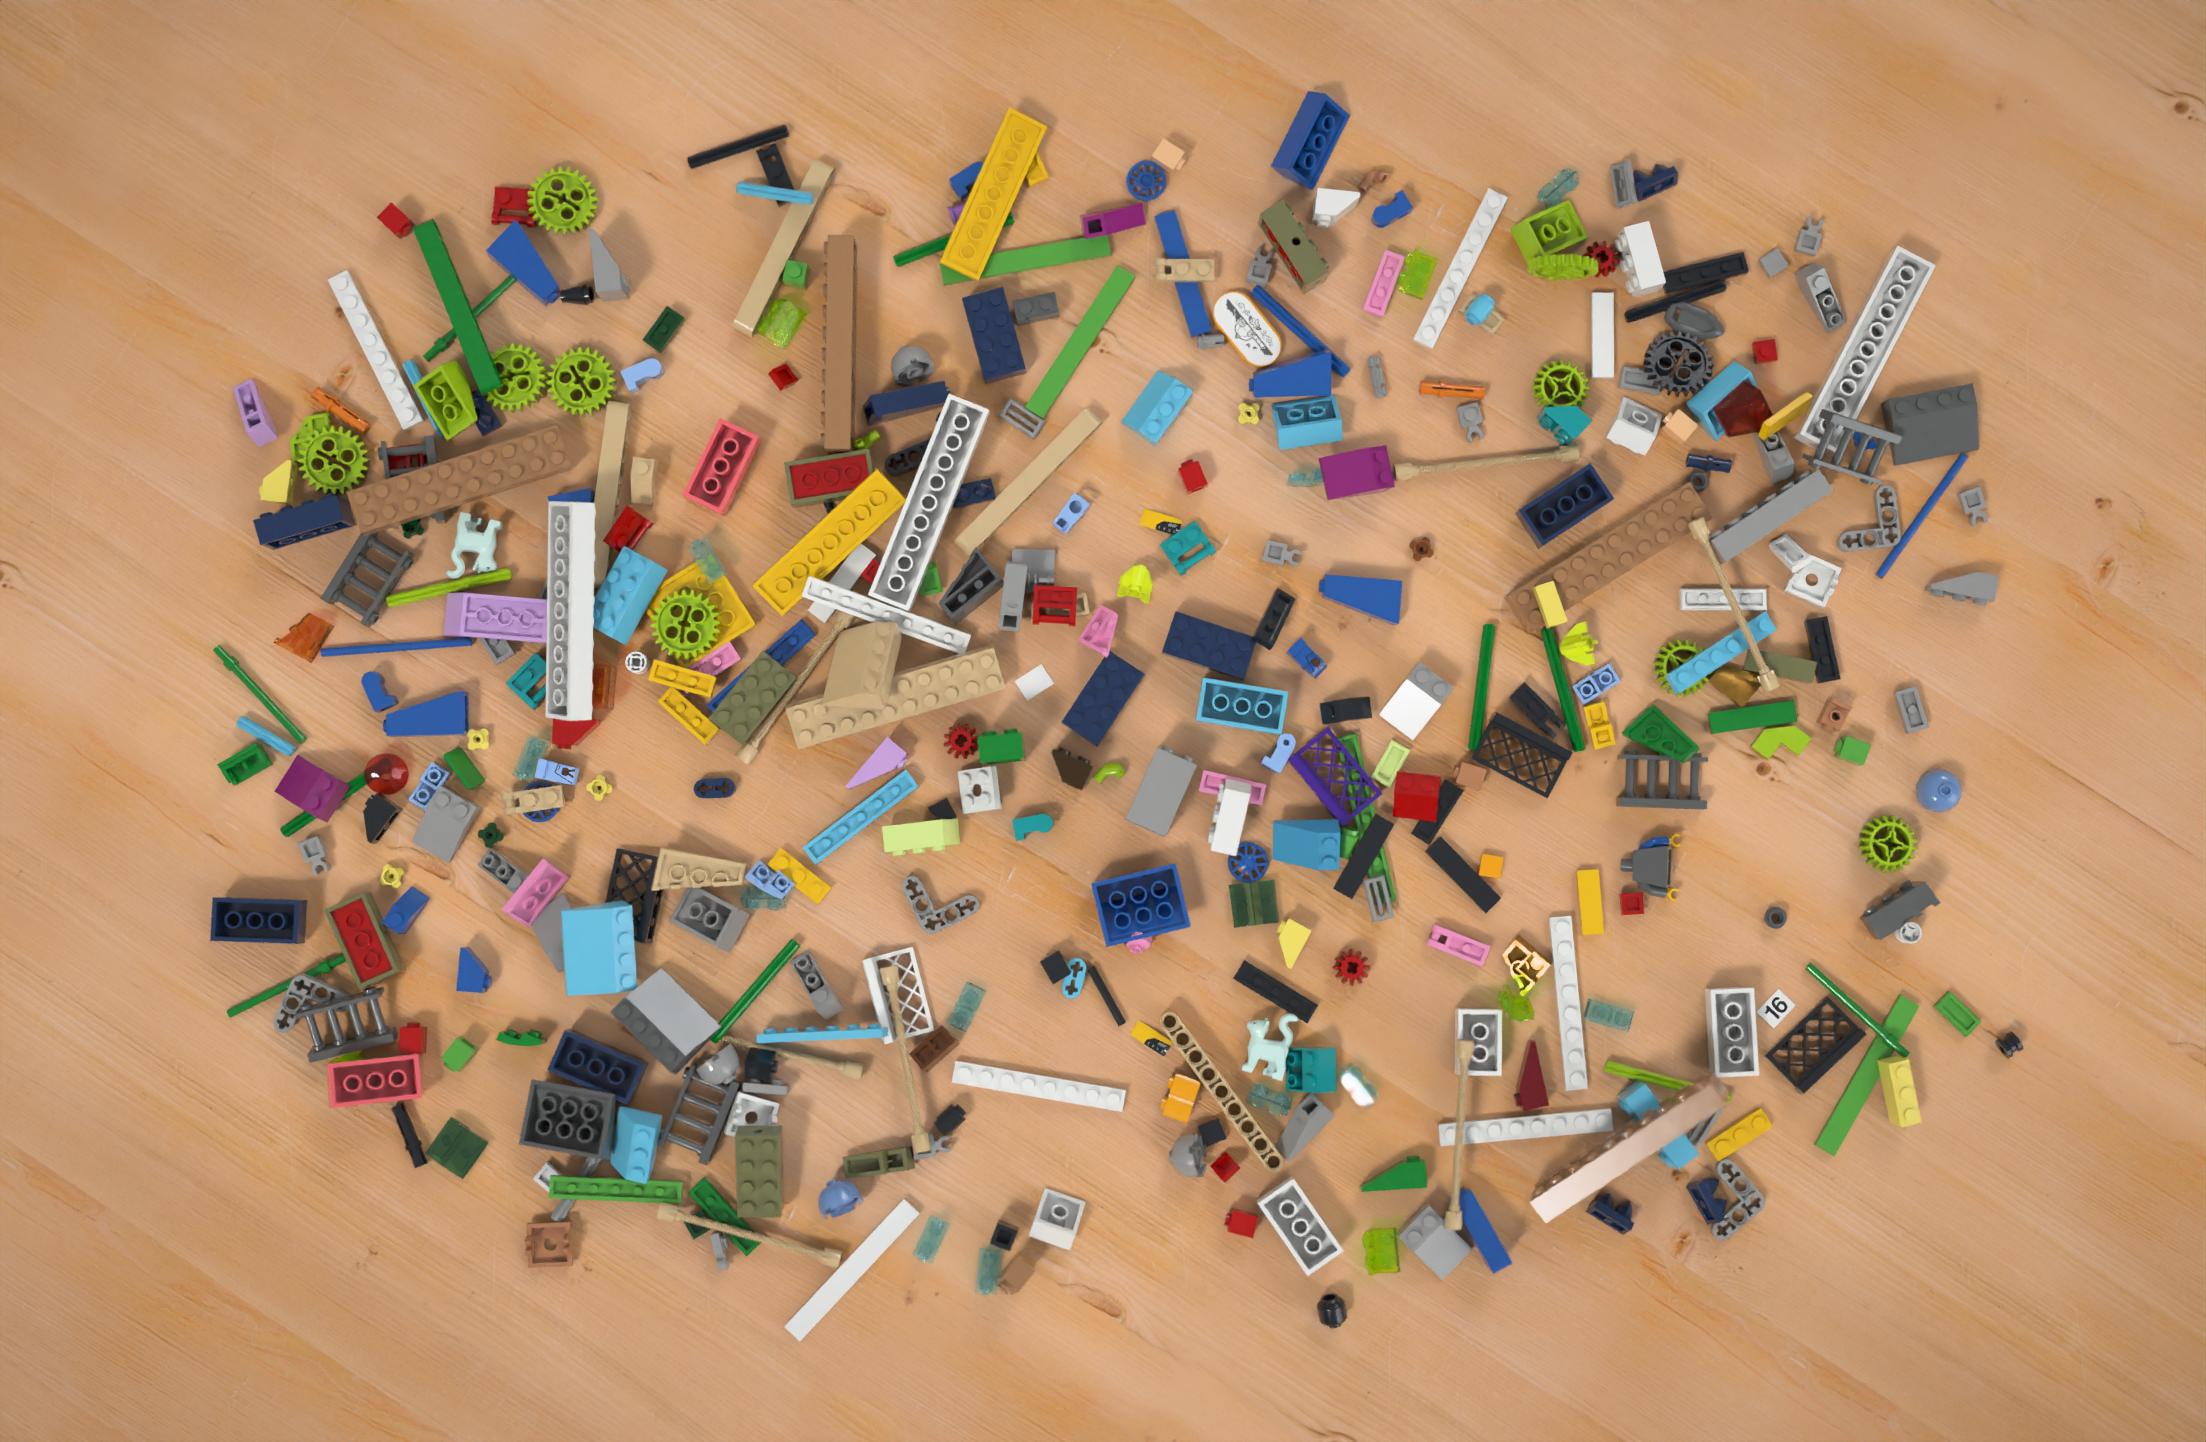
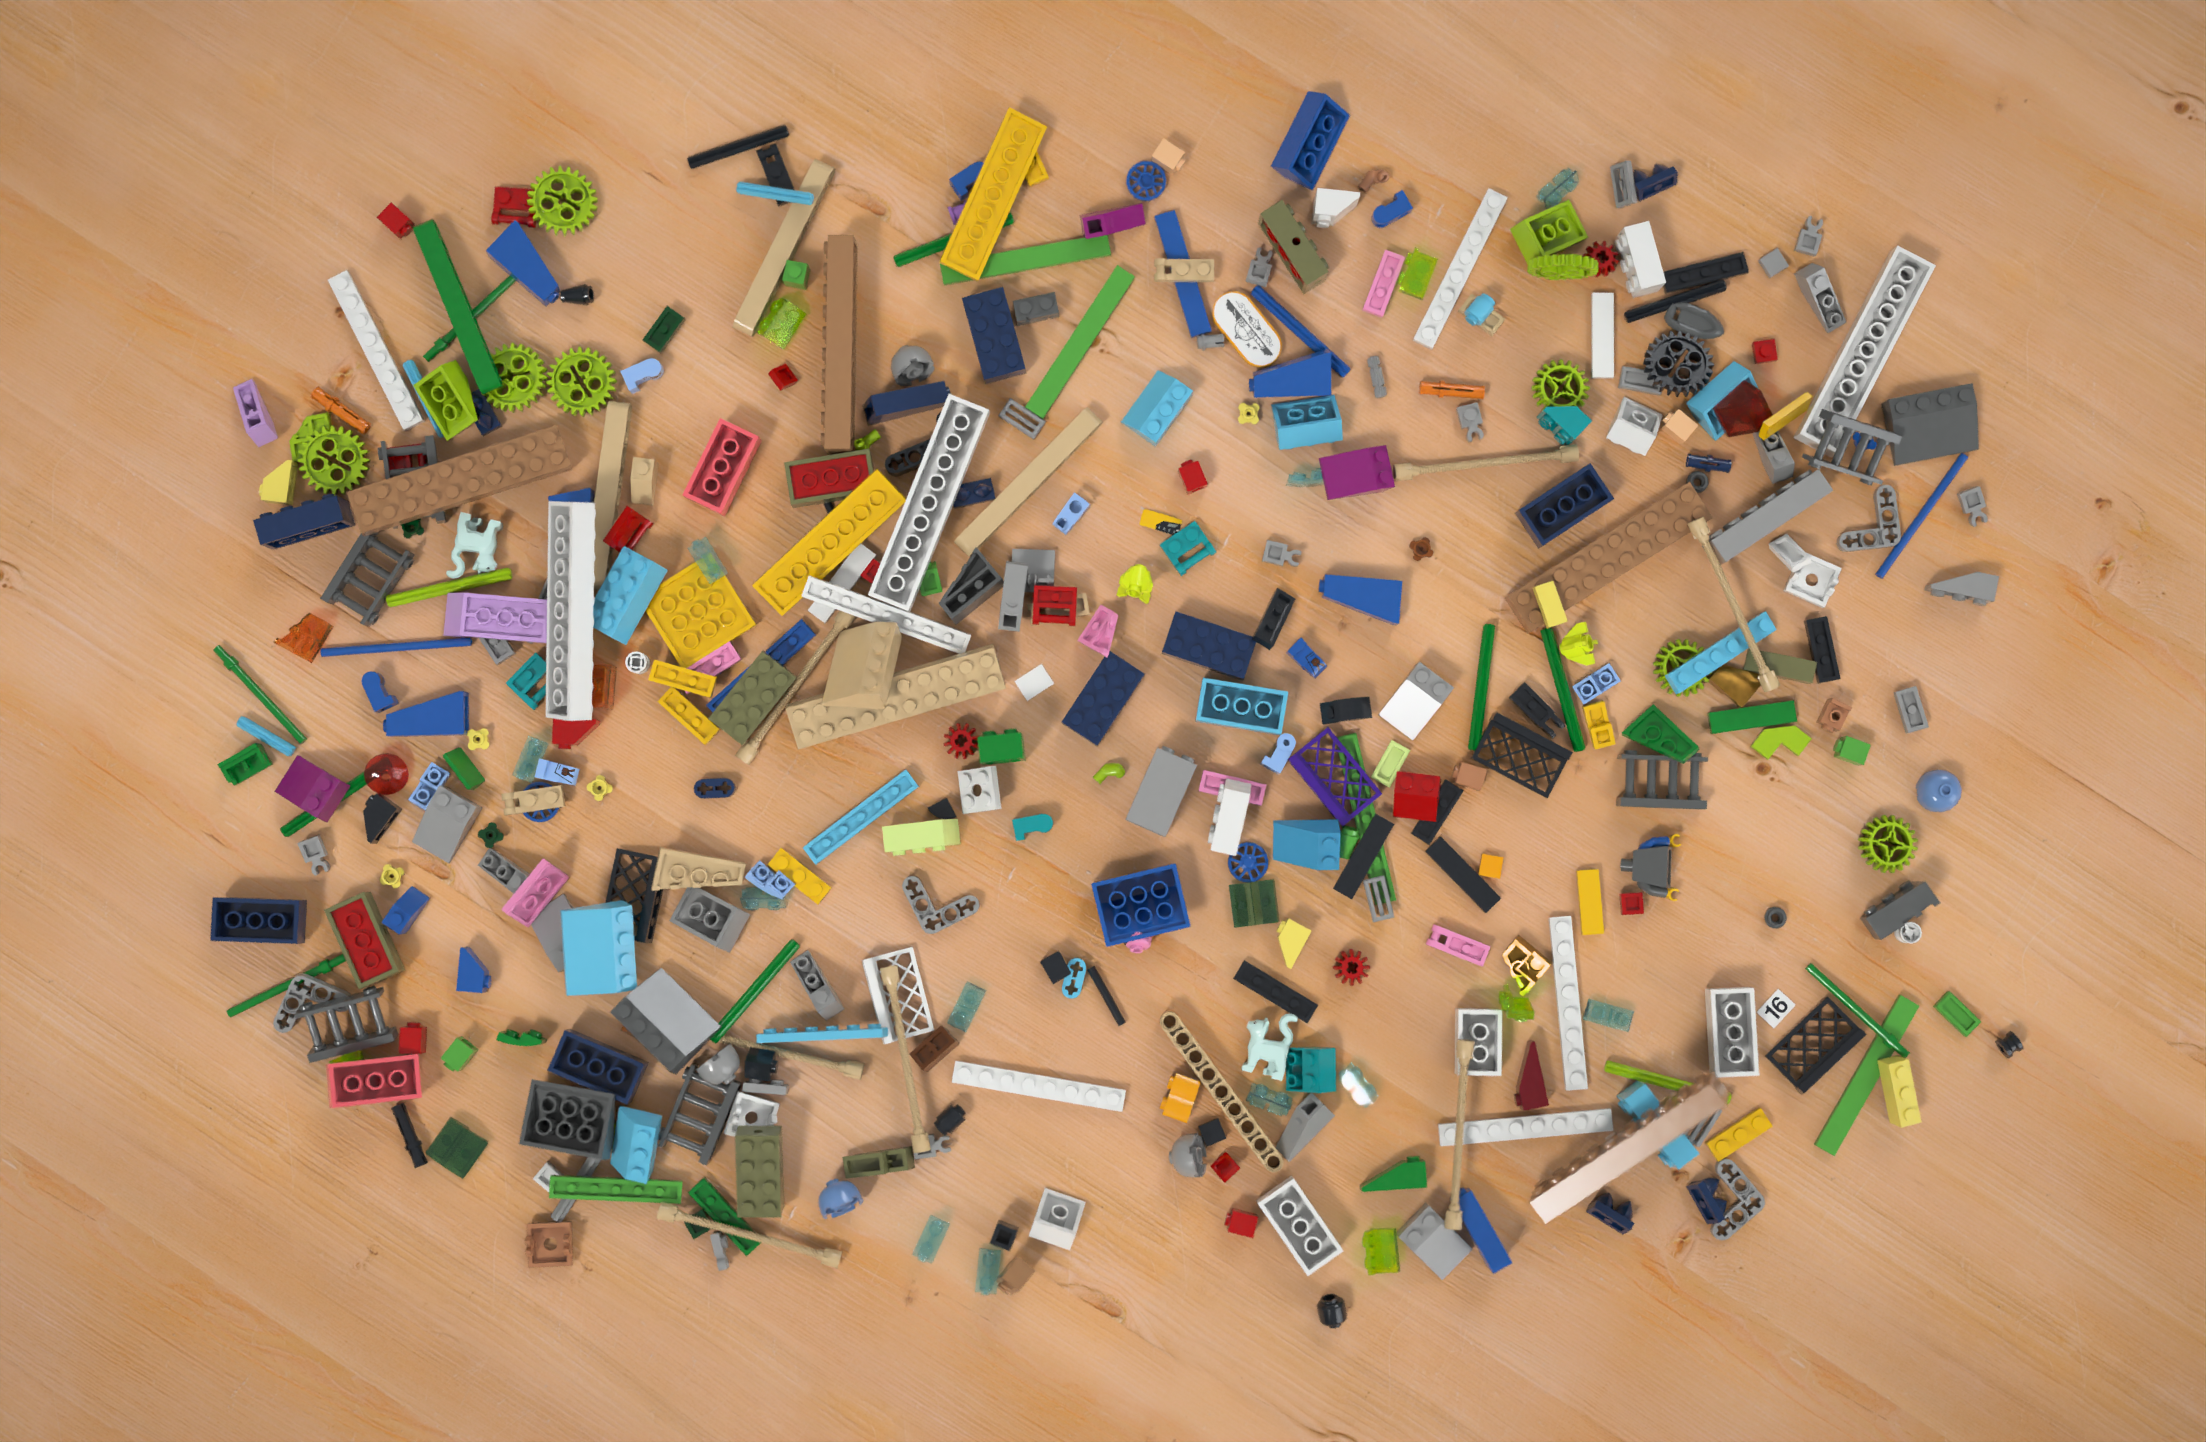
(608, 277): light grey slope -> none
(666, 621): lime gear -> none
(852, 1269): white tile -> none
(881, 762): lavender slope -> none
(1071, 770): dark brown slope -> none
(1151, 1038): yellow sticker -> none
(1716, 601): white tile -> none

